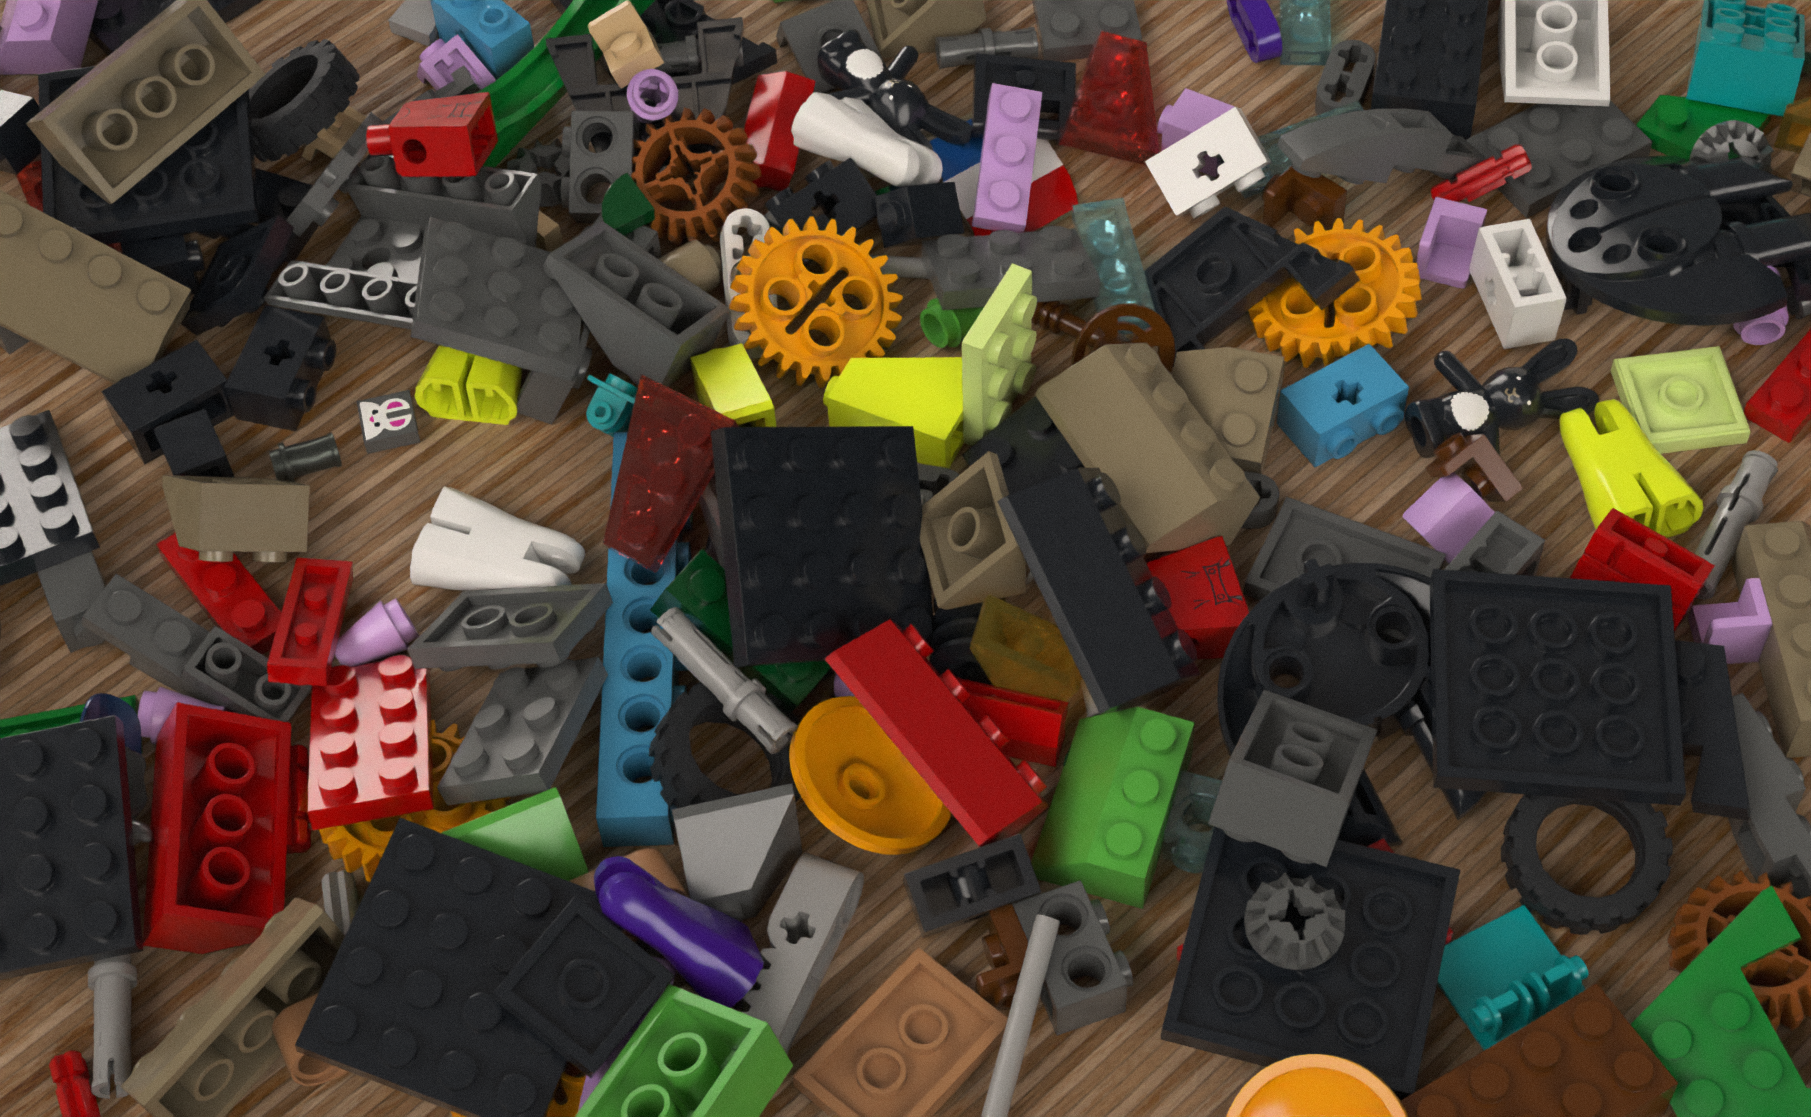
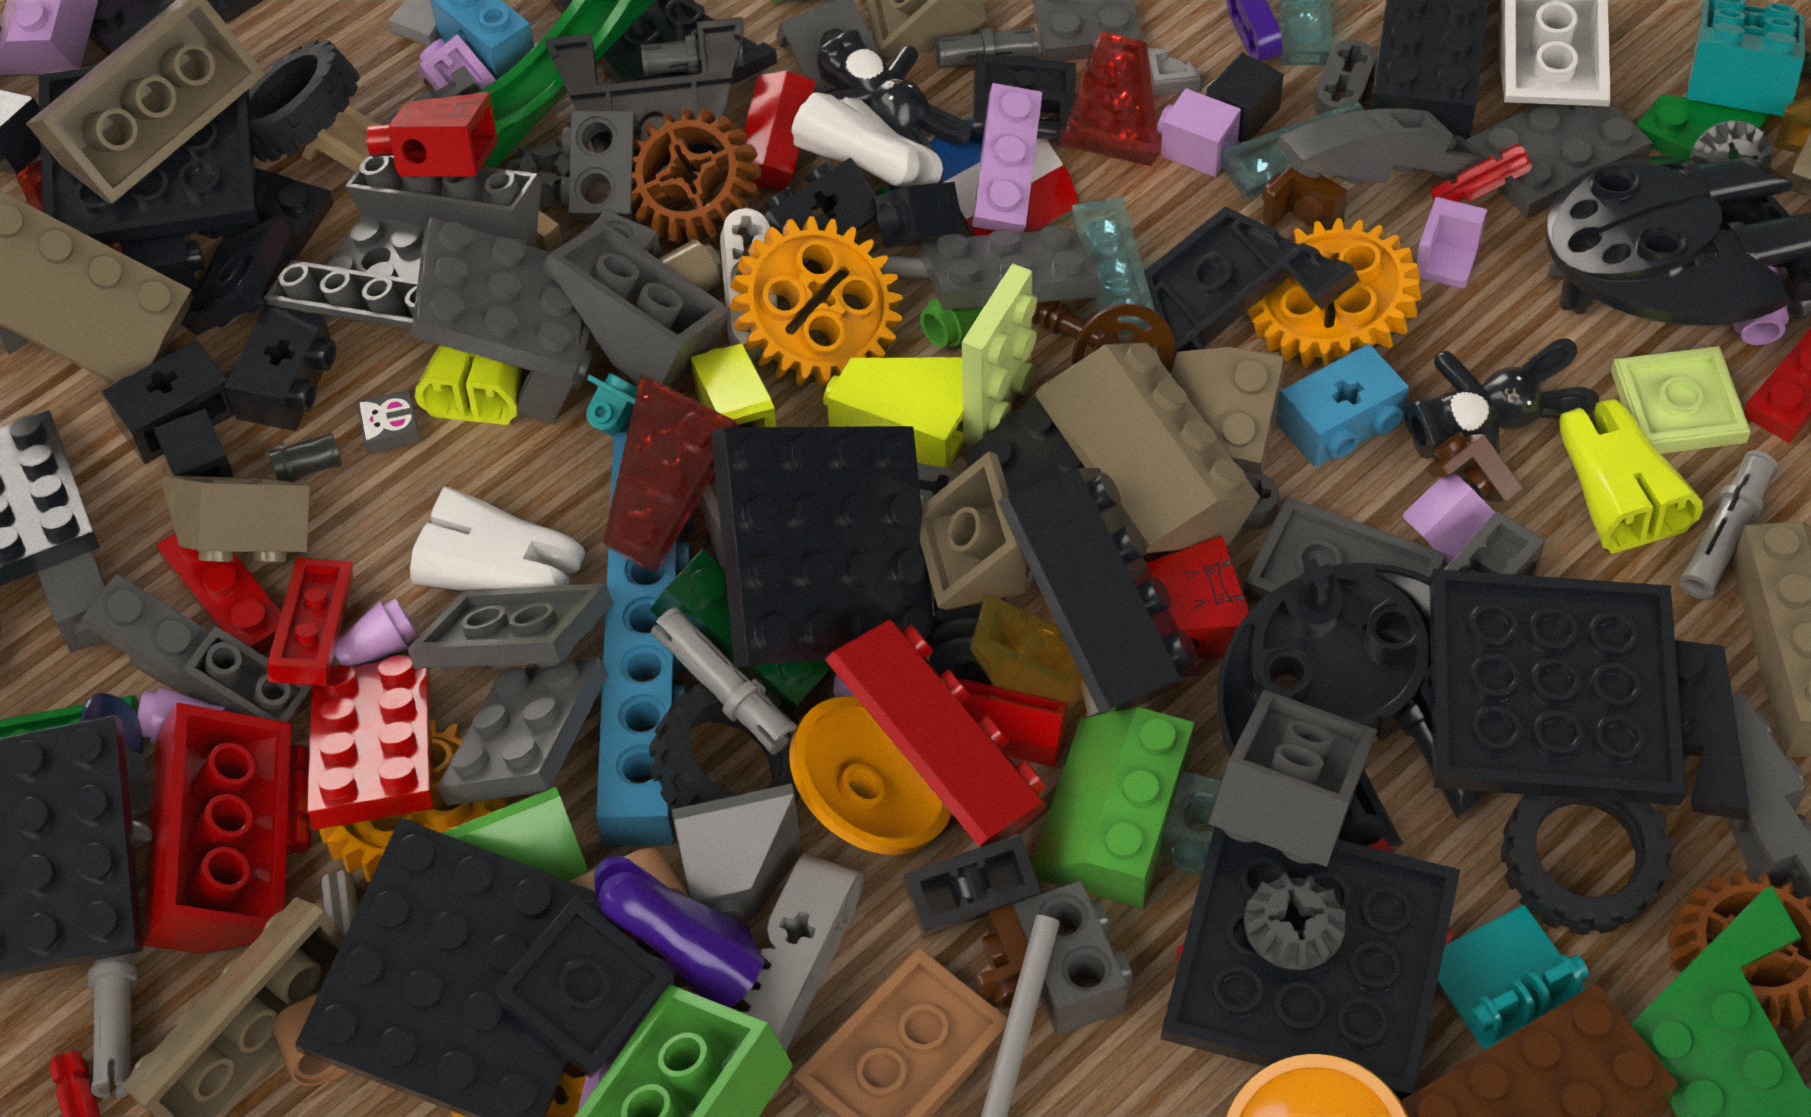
(318, 201): dark grey wing -> none
(625, 42): tan bracket -> none
(626, 206): dark green tile -> none
(654, 86): lavender cone -> none
(1171, 74): none -> light grey tile
(1179, 165): white brick -> none
(1252, 88): none -> black brick
(1517, 283): white brick -> none
(1636, 554): red brick -> none
(1735, 625): lavender panel -> none

